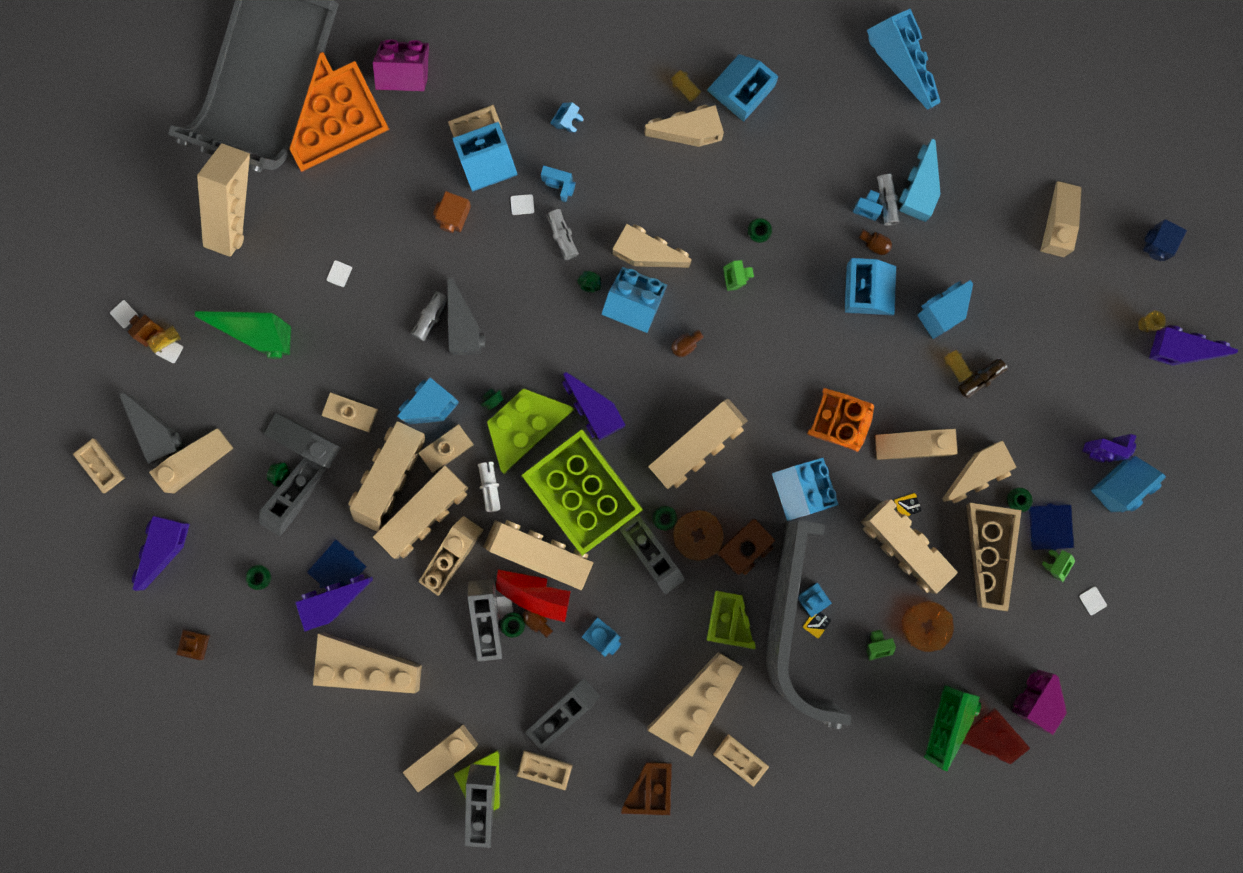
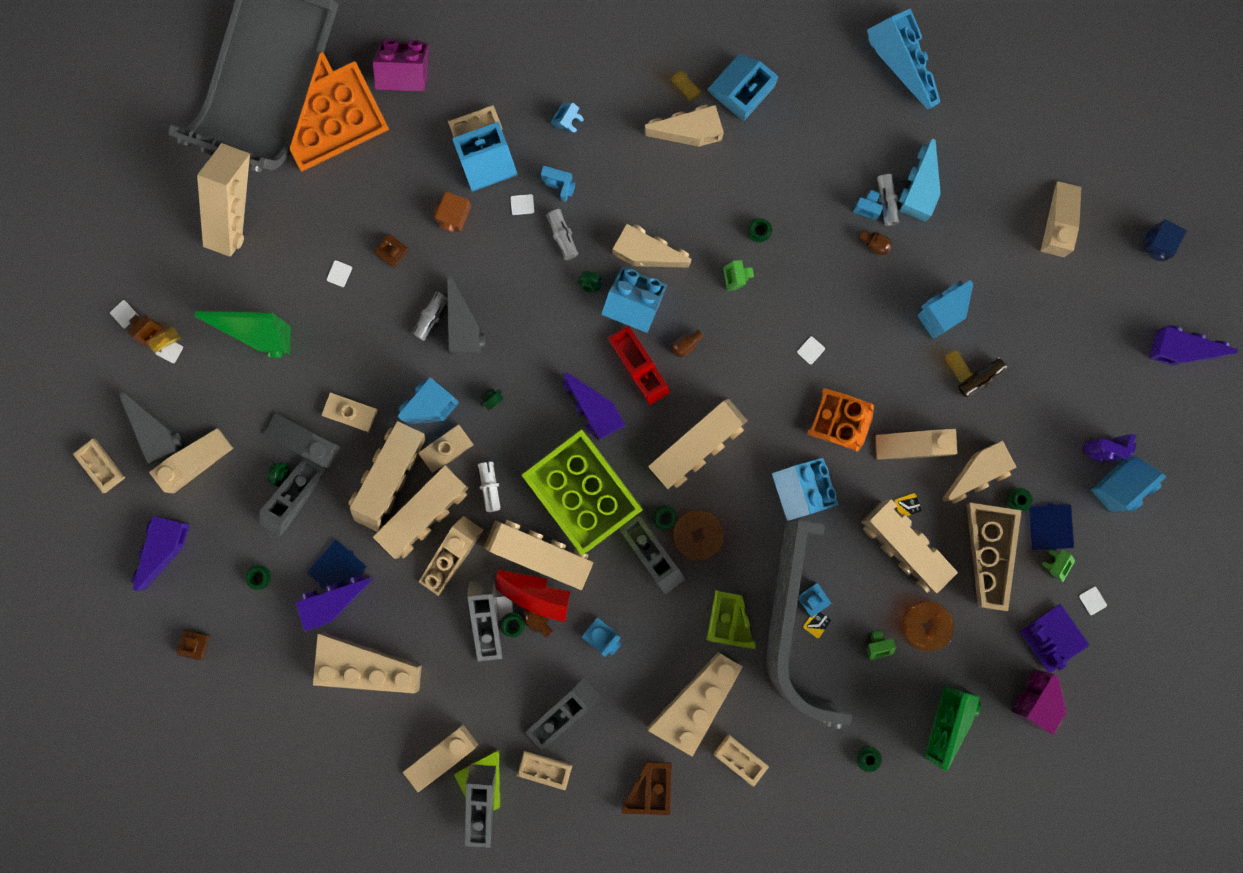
(391, 250): none -> reddish brown tile
(523, 425): lime wing -> none
(639, 365): none -> red slope
(753, 533): reddish brown brick -> none
(811, 350): none -> white sticker
(863, 753): none -> dark green plate
(870, 287): dark azure slope -> none
(996, 738): clear red wing -> none
(1054, 639): none -> dark purple hinge
(1153, 321): clear yellow pin -> none

